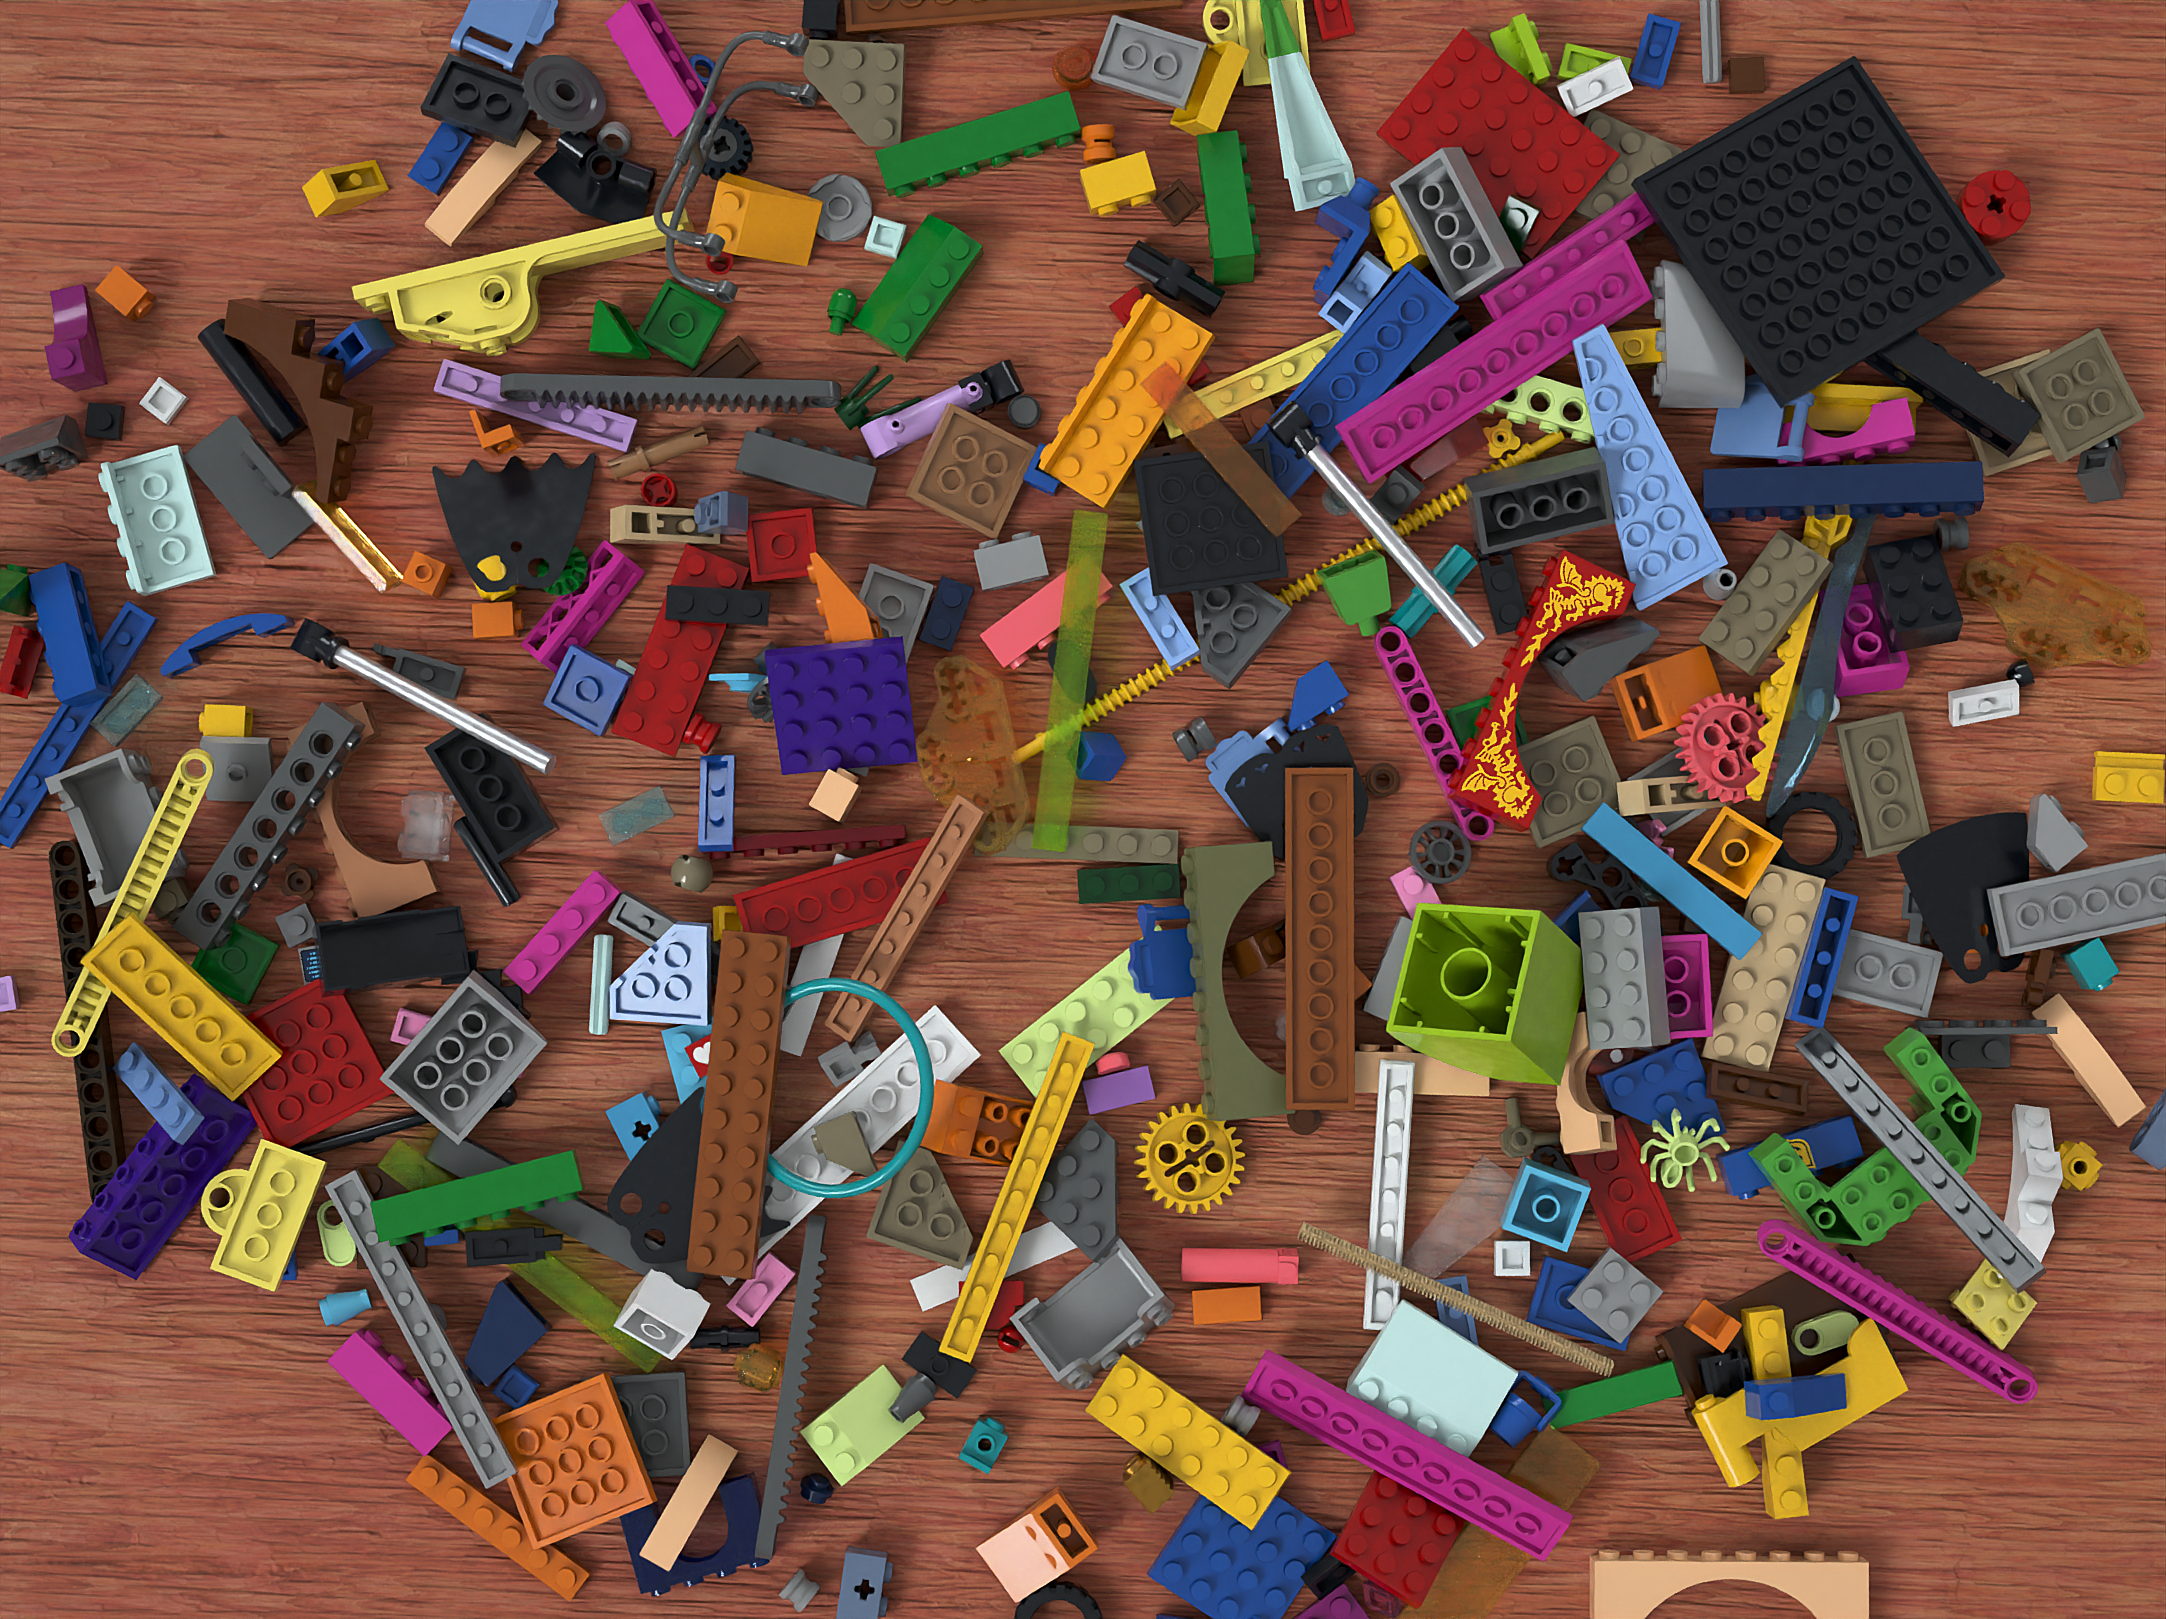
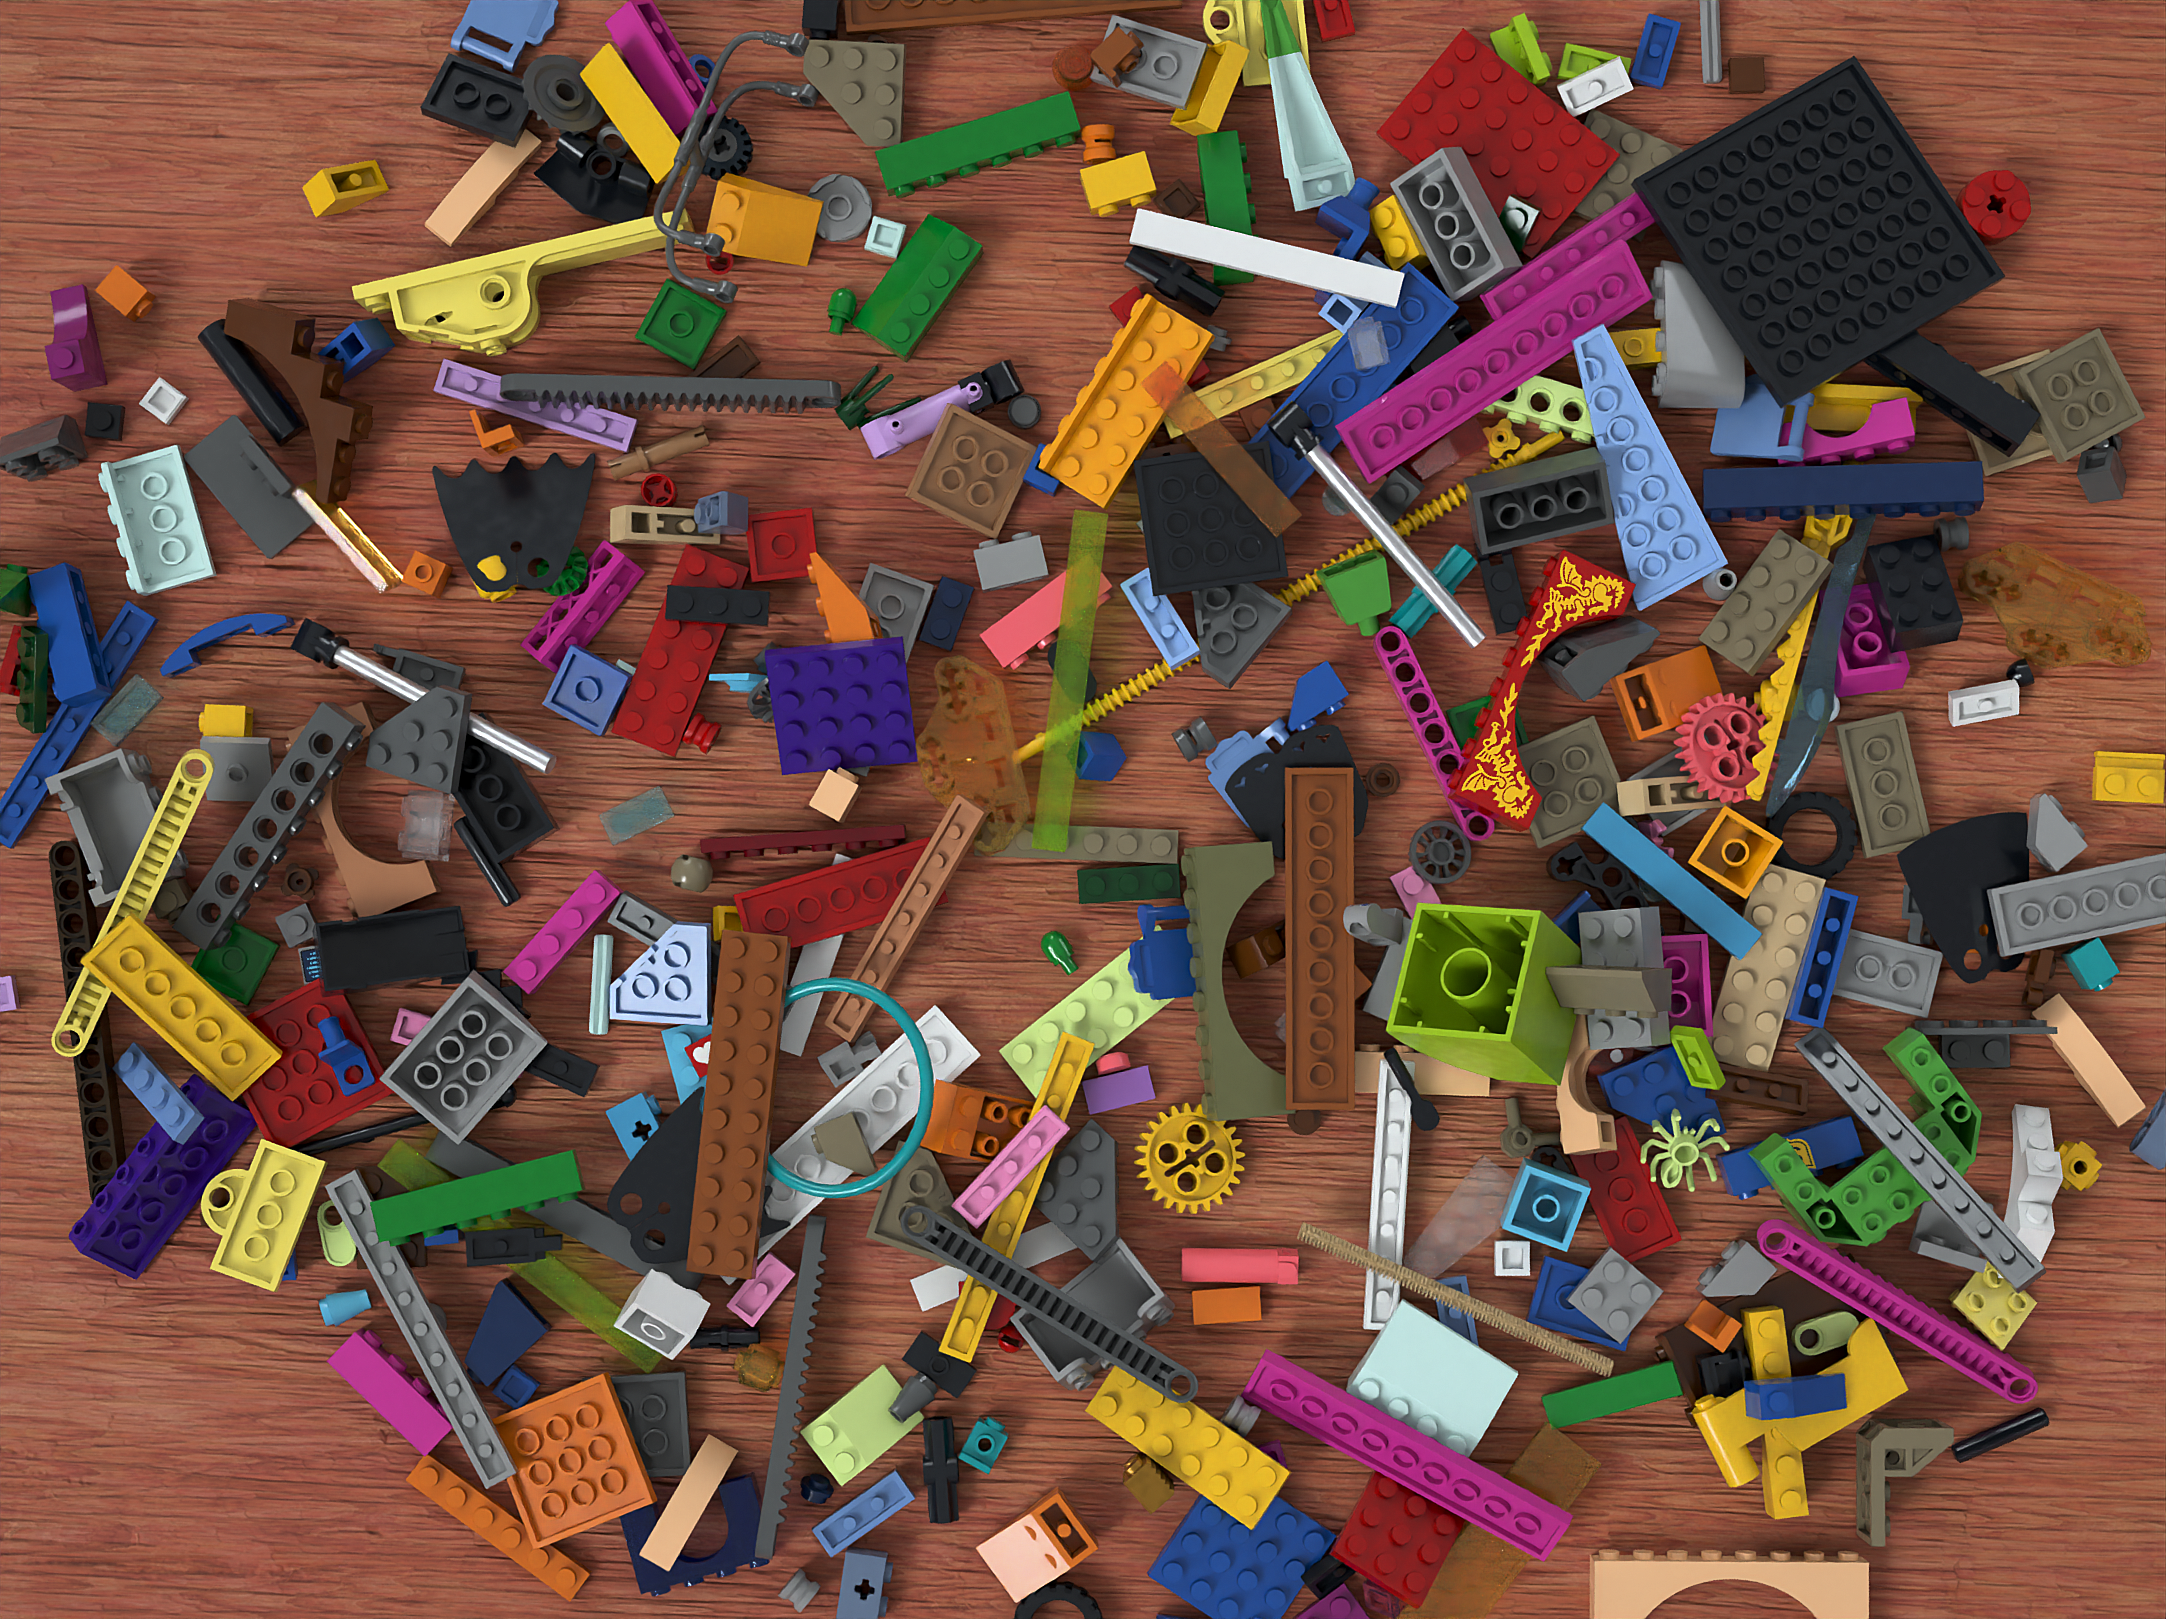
(32, 679): none -> dark green plate
(342, 1055): none -> blue bracket
(425, 740): none -> dark grey plate
(441, 158): blue plate -> none
(496, 620): orange brick -> none
(564, 1069): none -> black plate
(614, 335): green slope -> none
(632, 113): none -> yellow slope
(717, 803): plate -> none
(807, 469): dark grey brick -> none
(863, 1513): none -> medium blue plate
(940, 1469): none -> black piece
(1010, 1166): none -> bright pink tile
(1049, 1304): none -> dark grey gear
(1058, 951): none -> green cylinder
(1117, 55): none -> dark orange brick
(1221, 339): none -> light grey plate
(1266, 258): none -> white tile
(1368, 344): none -> clear brick
(1374, 924): none -> light grey leg
(1421, 1108): none -> black piece
(1517, 1418): blue piece -> none
(1612, 989): none -> dark tan slope
(1697, 1057): none -> lime plate
(1738, 1273): none -> light grey slope
(1909, 1447): none -> dark tan bracket
(1942, 1240): none -> light grey bracket
(2000, 1435): none -> black axle

